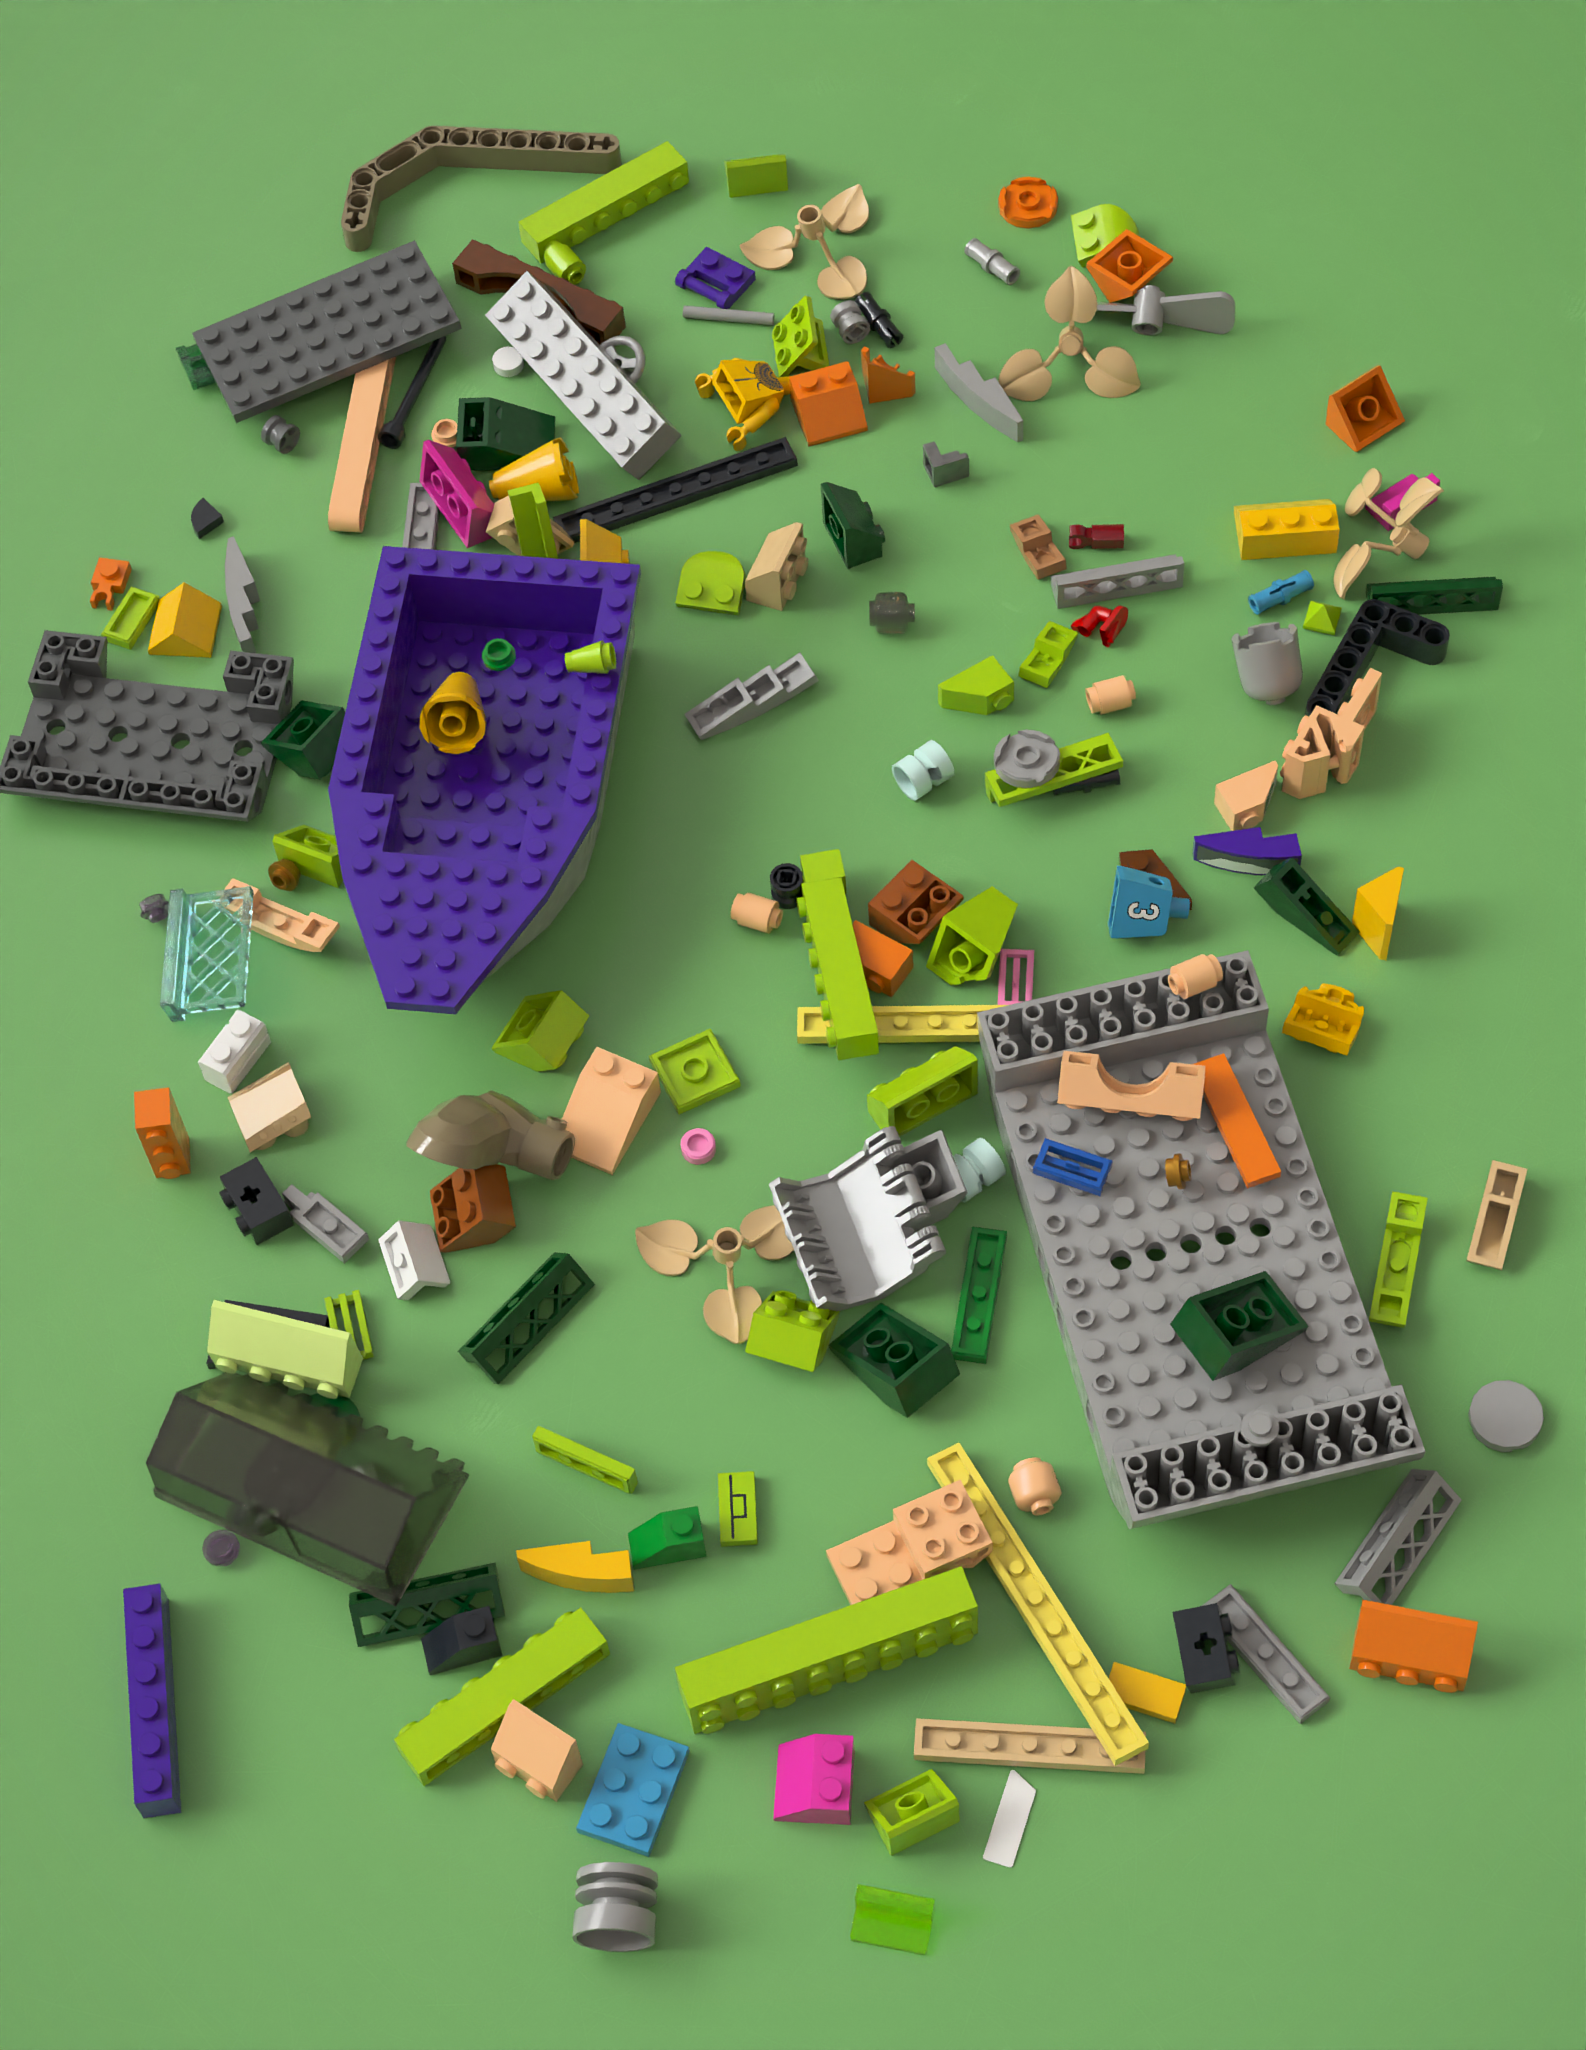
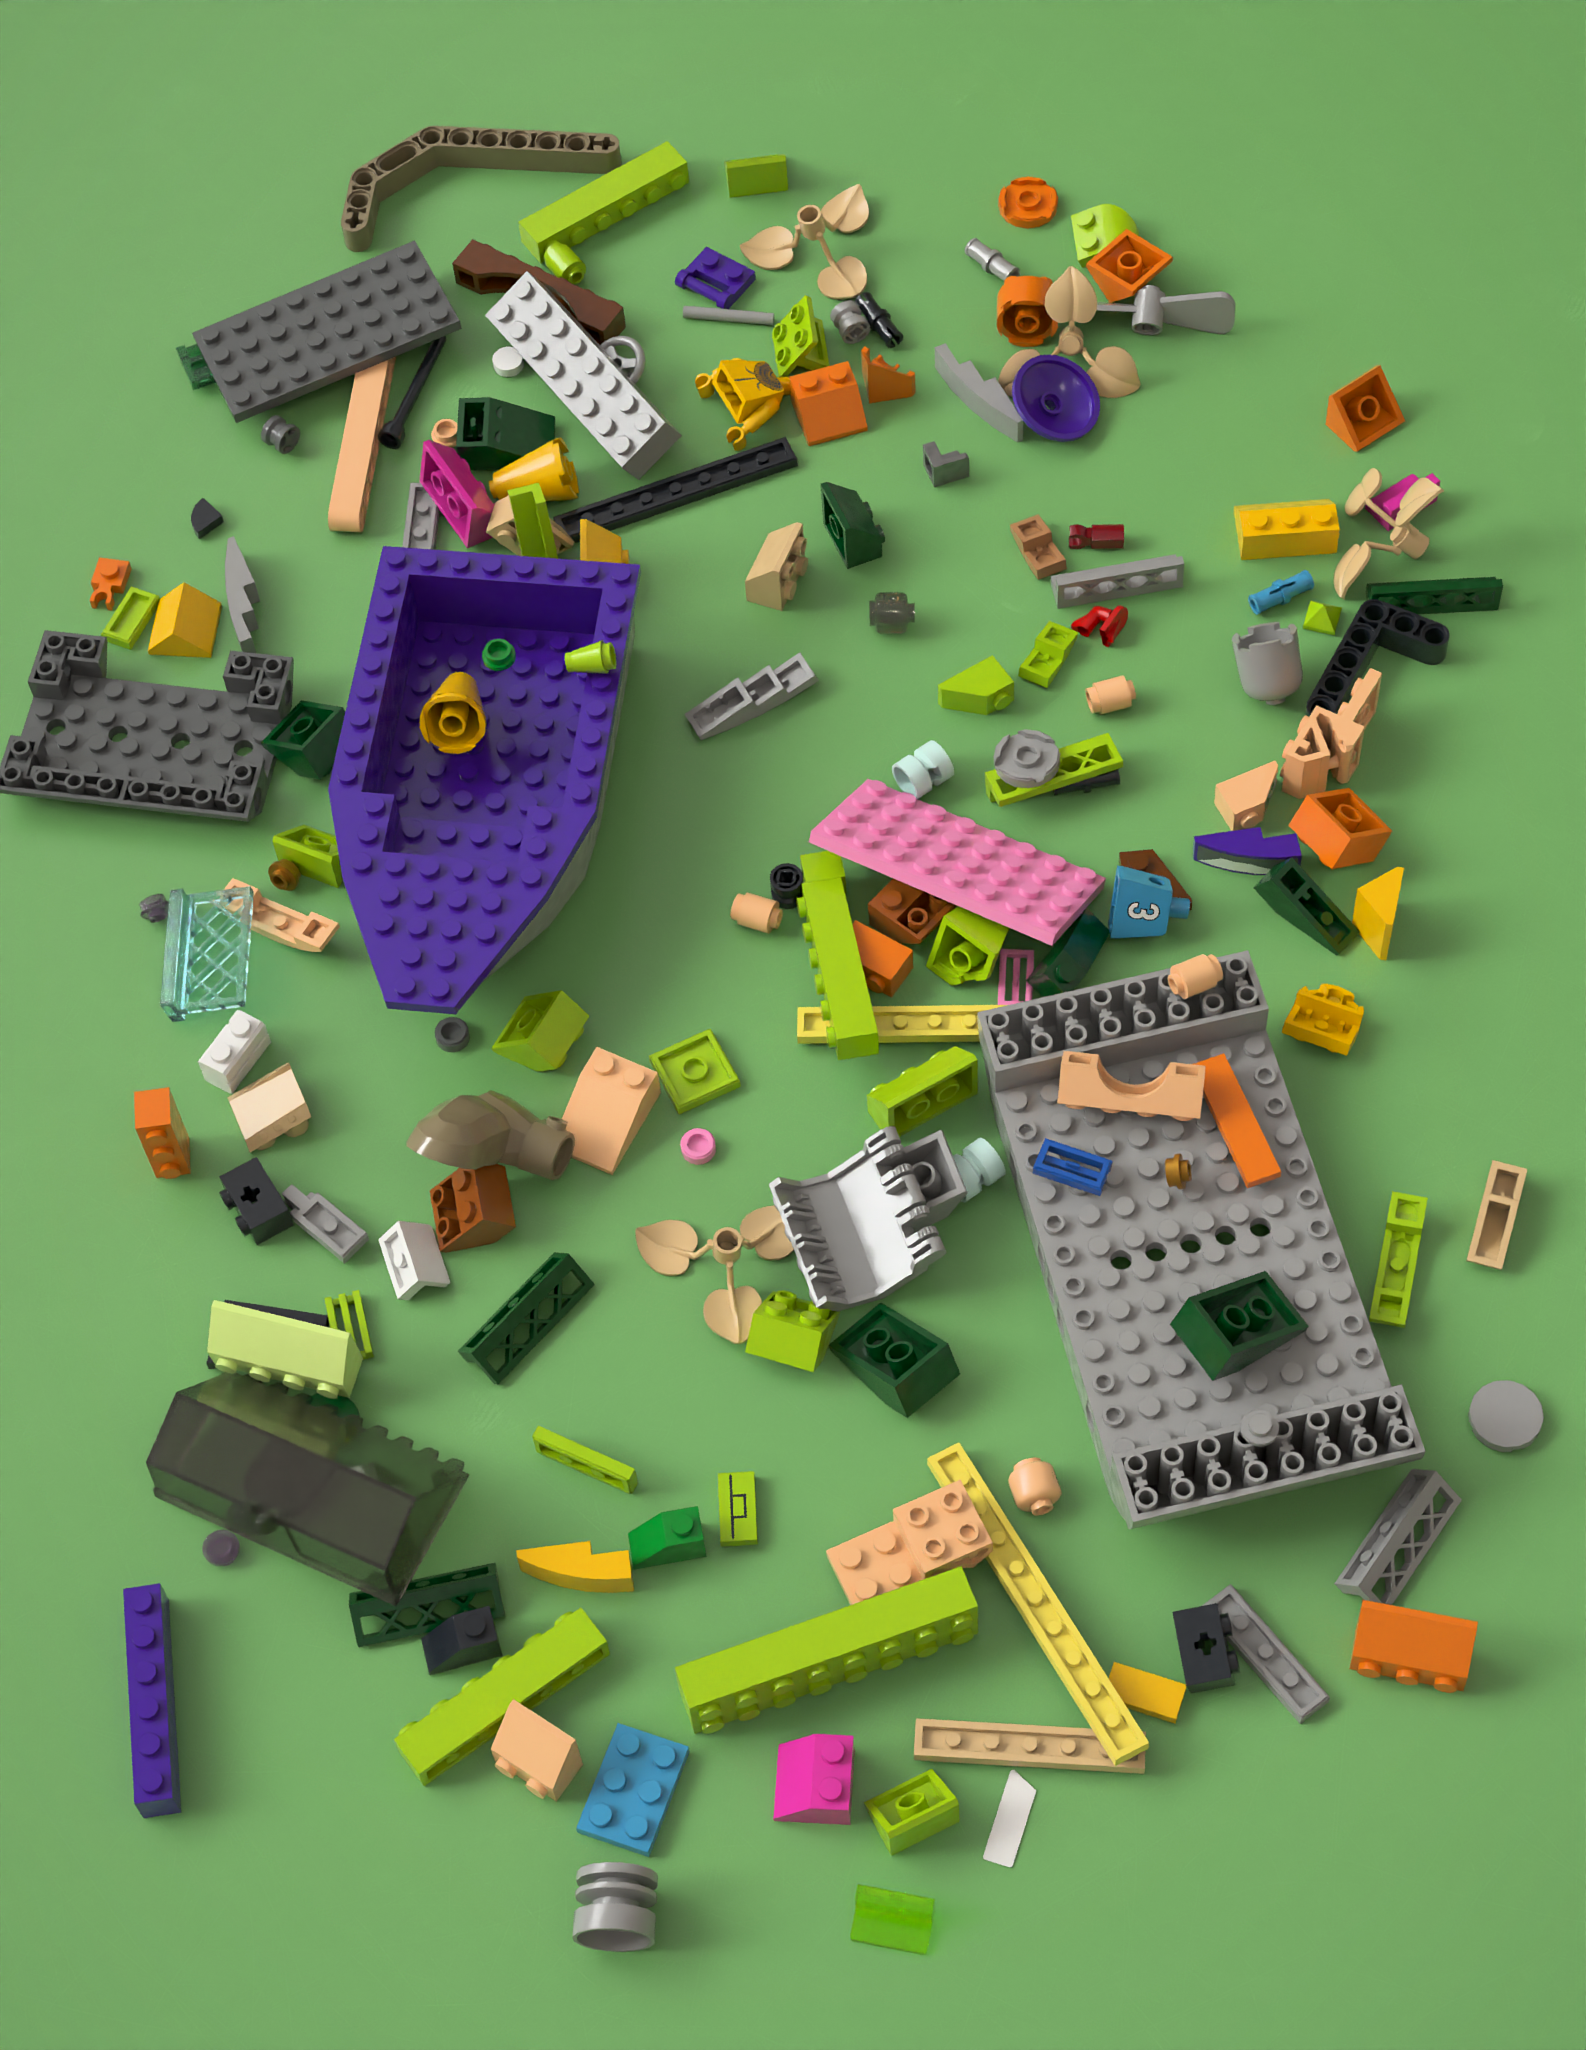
(452, 1034): none -> dark grey tile
(712, 583): lime slope -> none
(958, 861): none -> bright pink plate
(979, 1295): green tile -> none
(1023, 311): none -> orange brick
(1064, 390): none -> dark purple dish
(1070, 956): none -> dark green slope
(1340, 828): none -> orange brick

